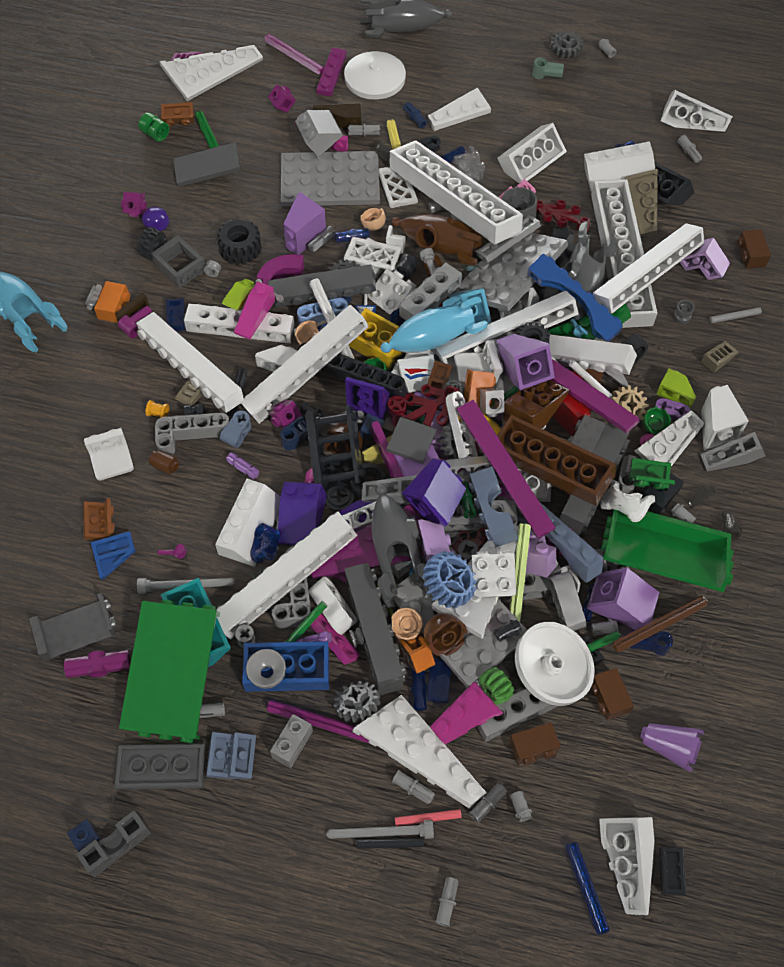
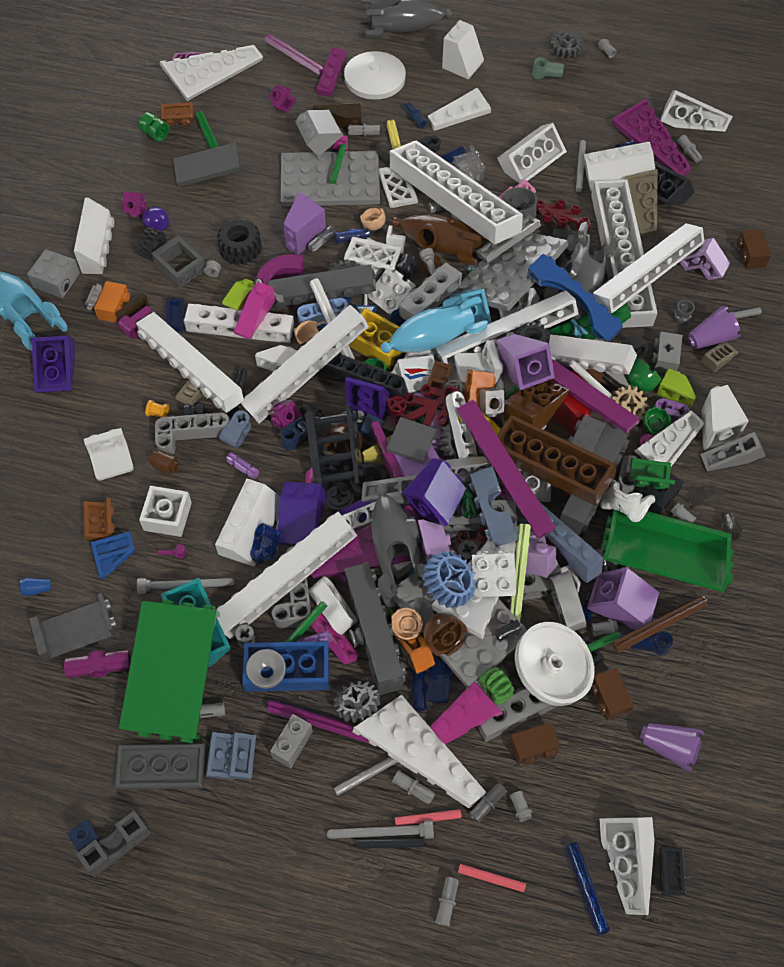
(34, 586): none -> blue cone
(53, 273): none -> light grey brick
(53, 363): none -> dark purple slope
(93, 237): none -> white slope
(165, 511): none -> white brick
(338, 162): none -> green bar
(364, 775): none -> light grey bar
(462, 50): none -> white slope
(492, 878): none -> coral bar
(580, 170): none -> light grey bar
(642, 377): none -> green cylinder
(643, 126): none -> magenta wing
(667, 352): none -> light grey brick
(715, 329): none -> medium lavender cone

